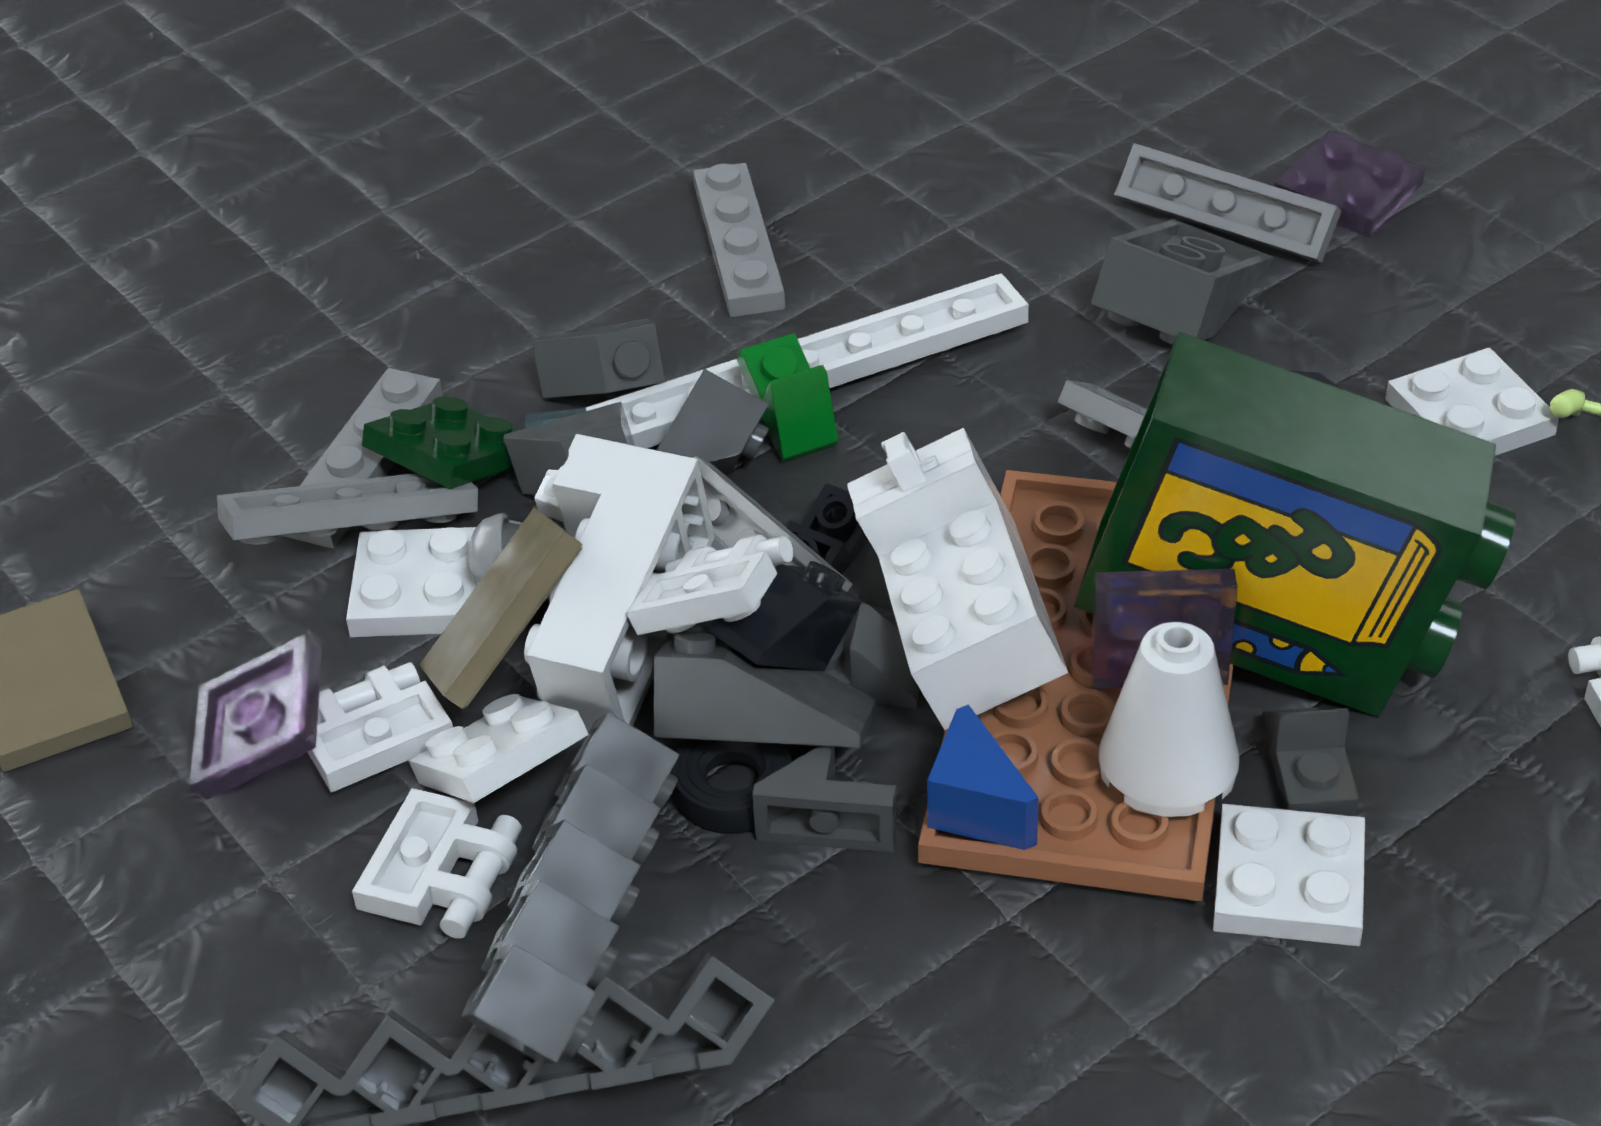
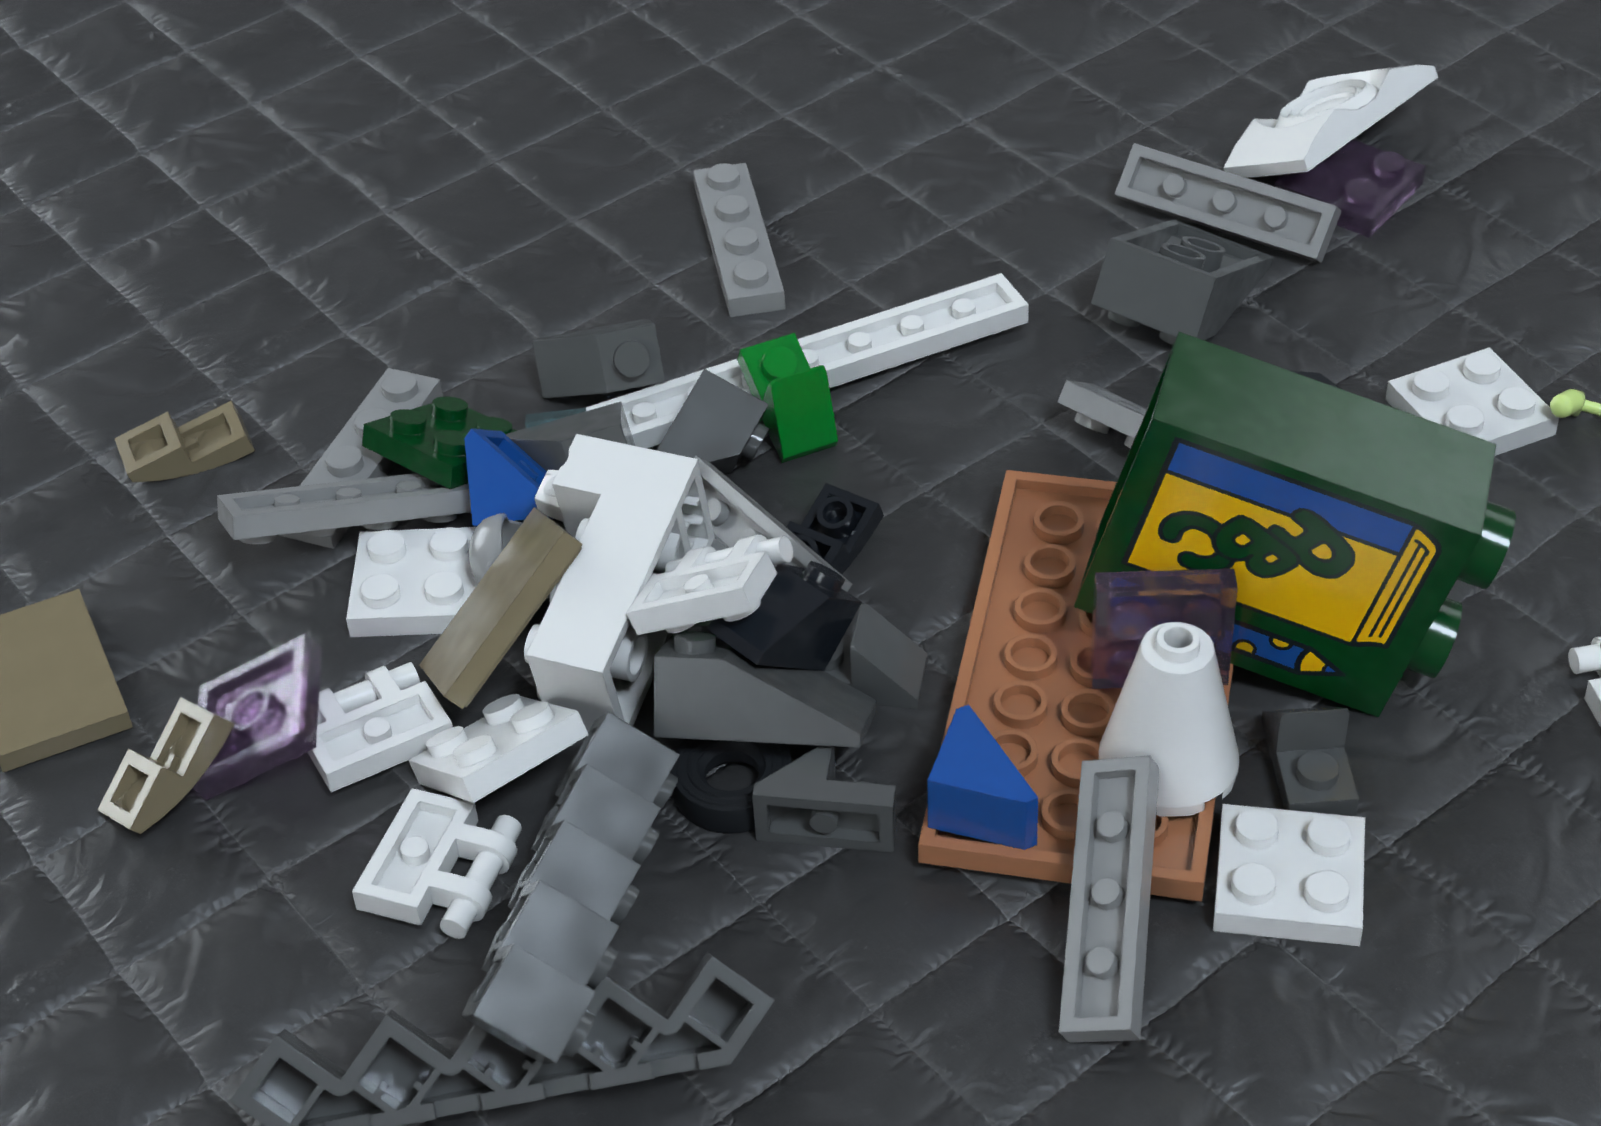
(152, 786): none -> dark tan slope
(166, 451): none -> dark tan slope
(500, 476): none -> blue slope
(956, 576): white hinge -> none
(1110, 901): none -> light grey plate
(1324, 120): none -> white slope

